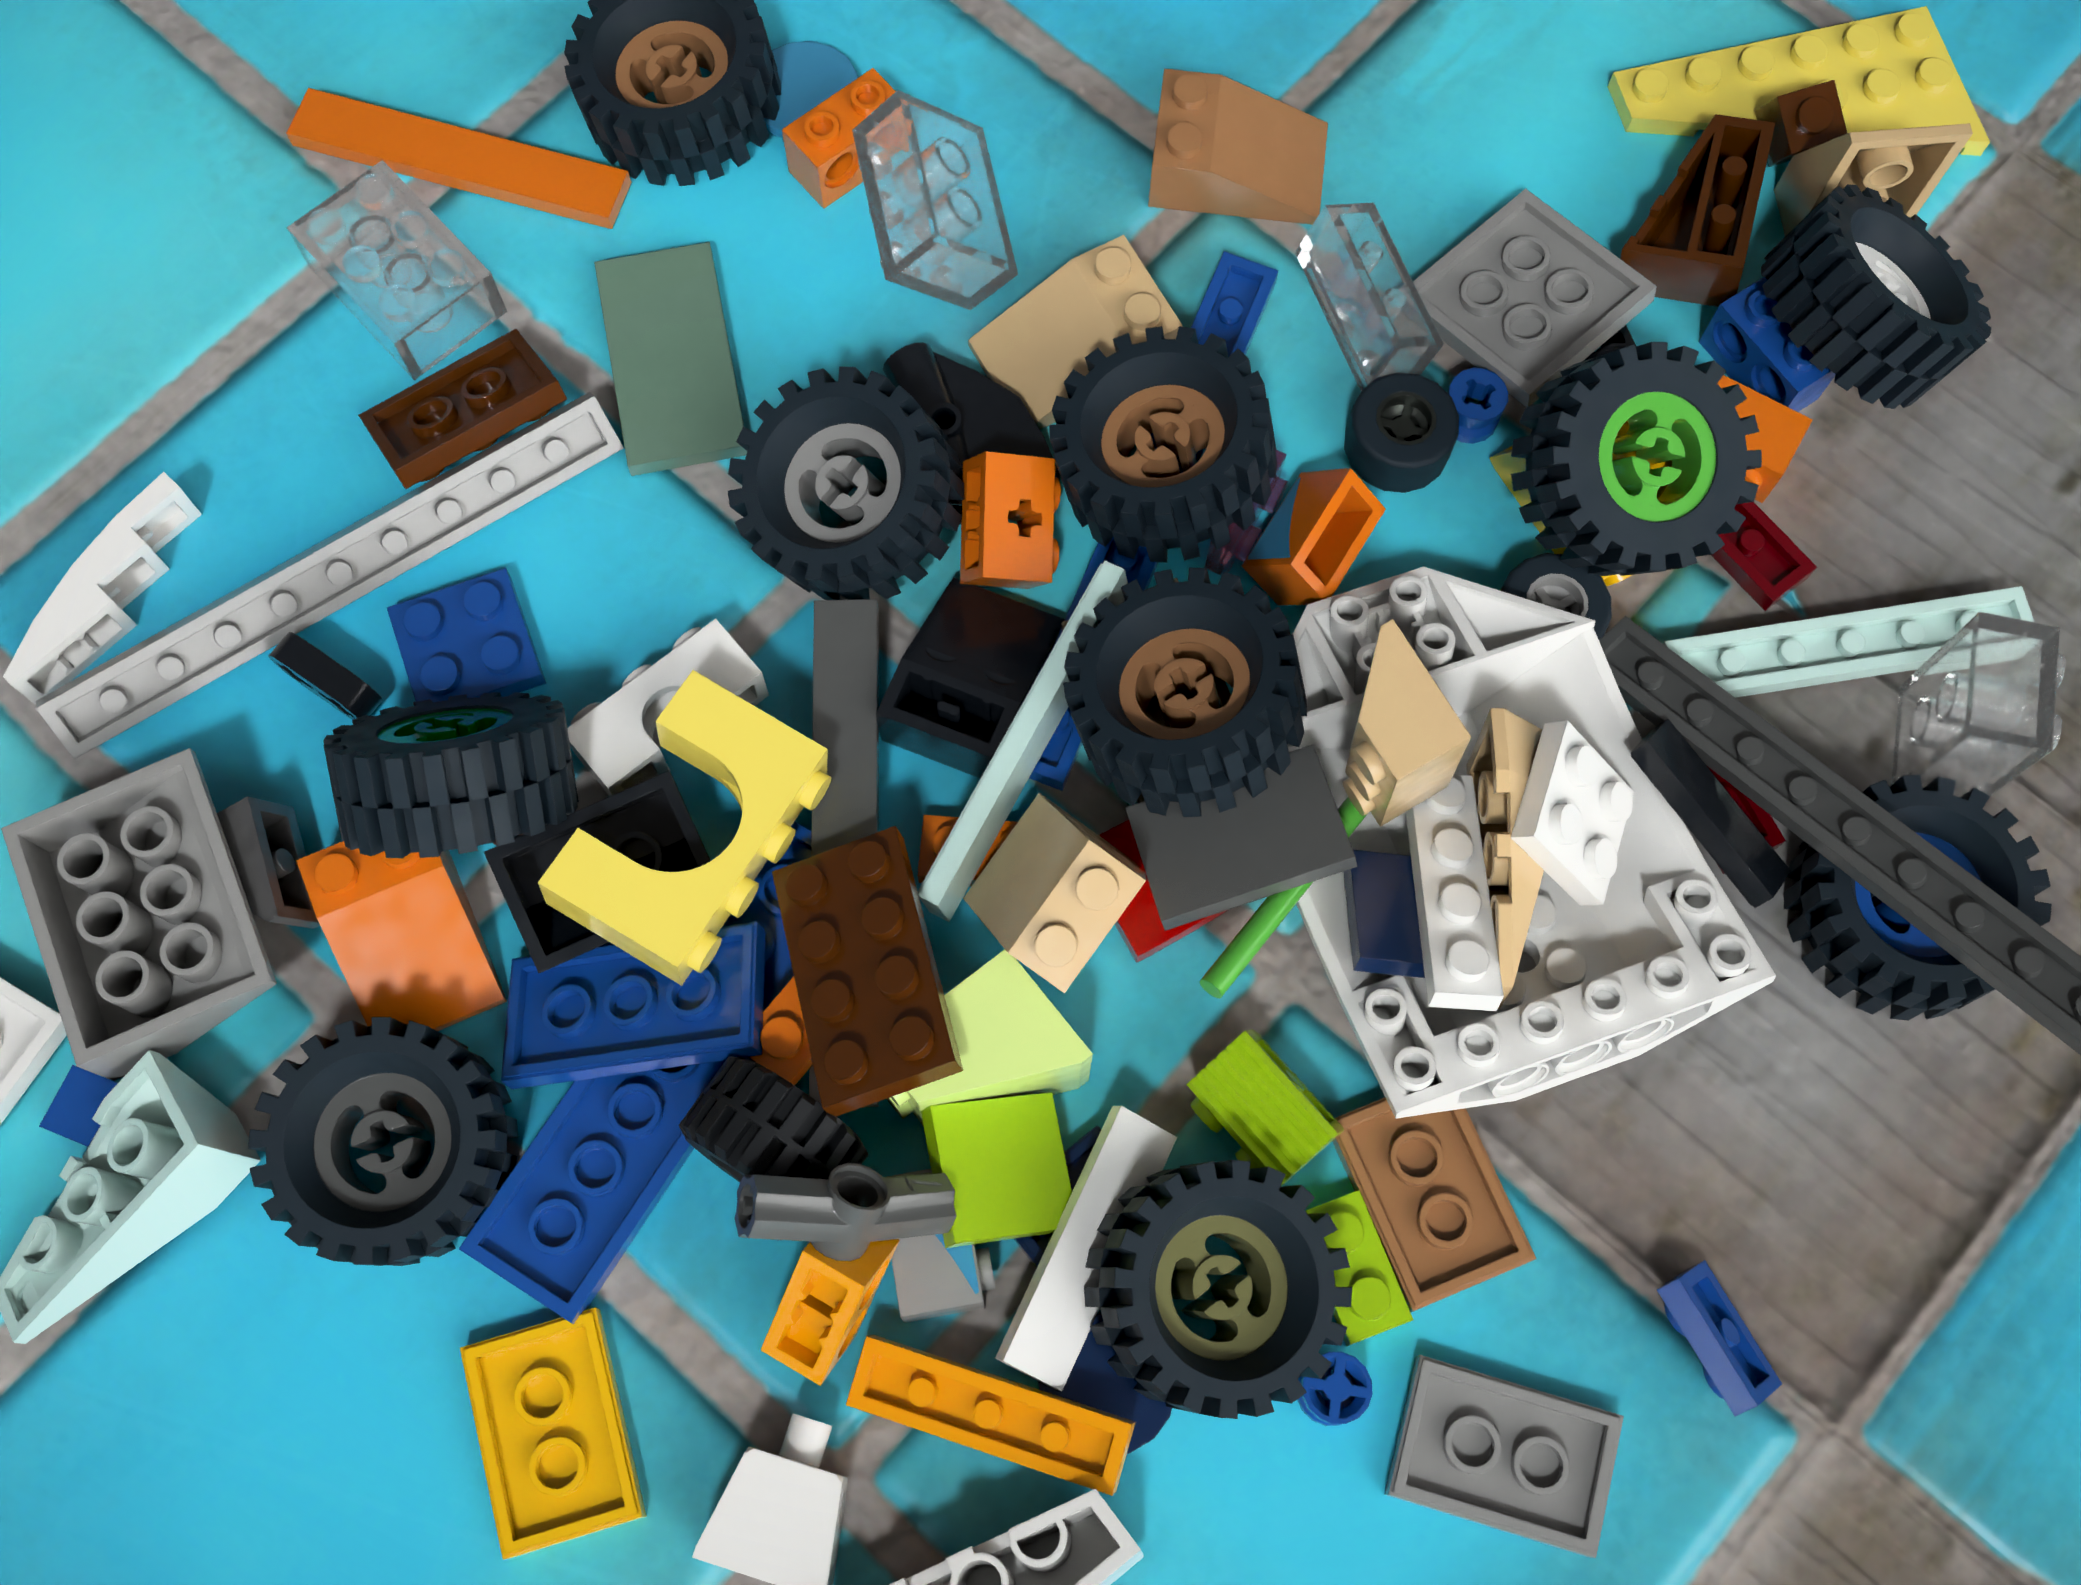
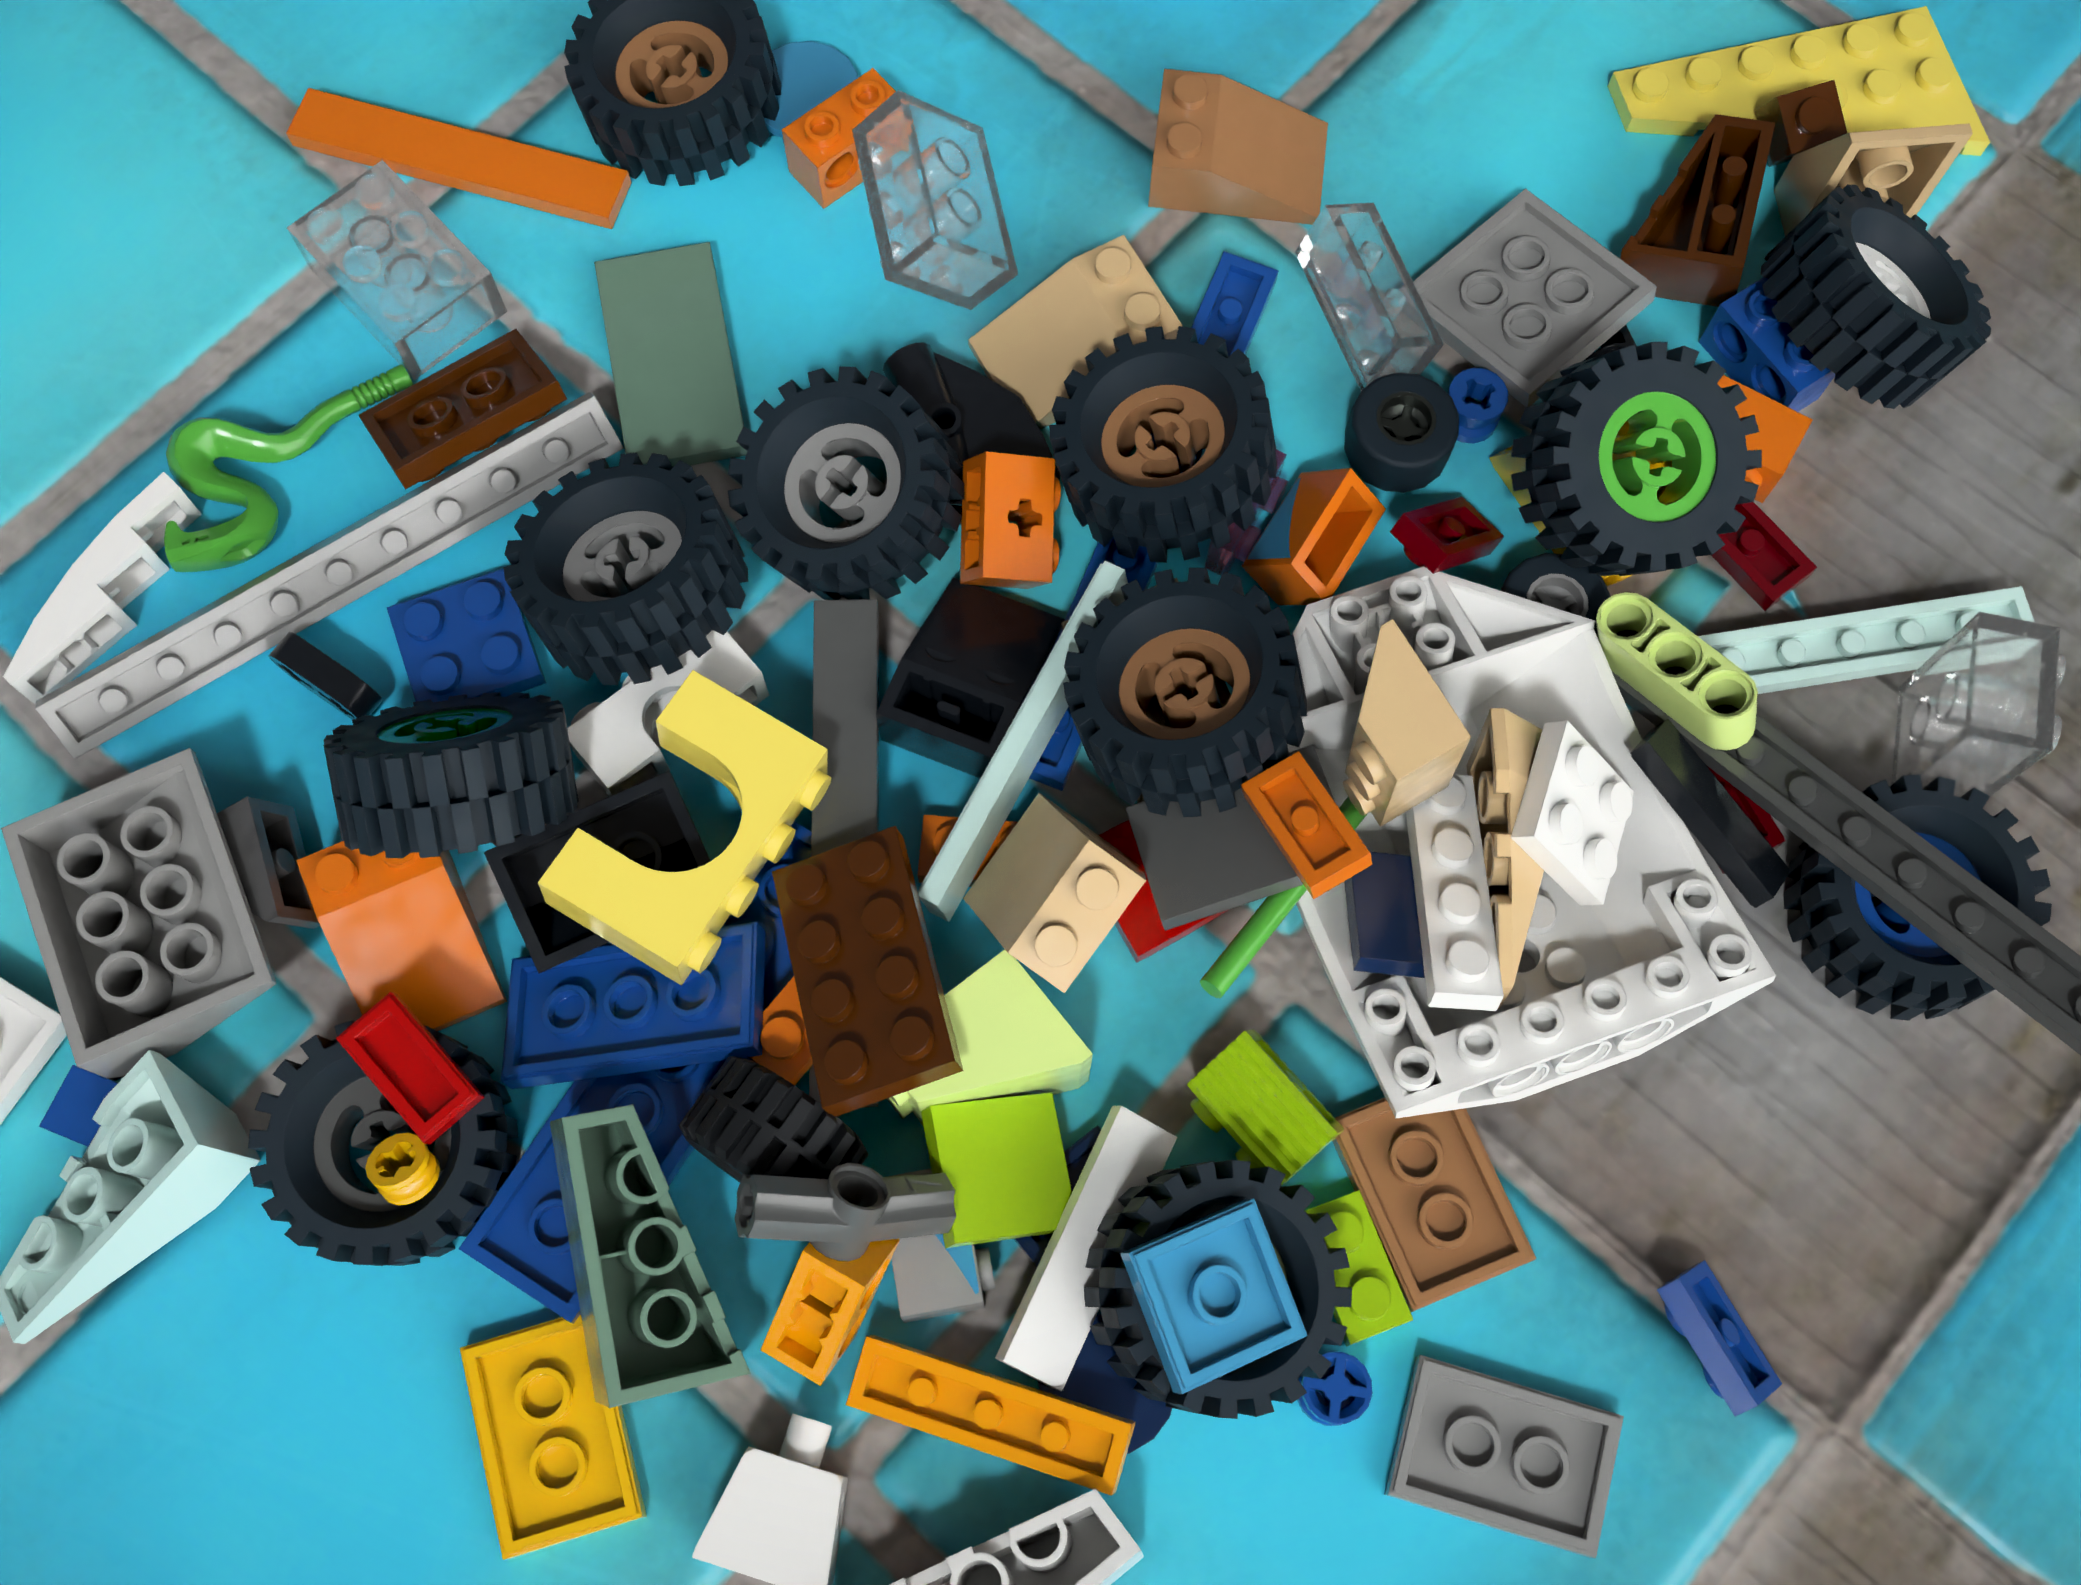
(203, 440): none -> bright green animal
(396, 1155): none -> yellow bush
(410, 1068): none -> red tile
(626, 568): none -> black wheel
(636, 1271): none -> sand green wedge
(1213, 1295): none -> dark azure tile
(1306, 825): none -> orange plate
(1445, 535): none -> dark red plate
(1686, 696): none -> yellowish green beam

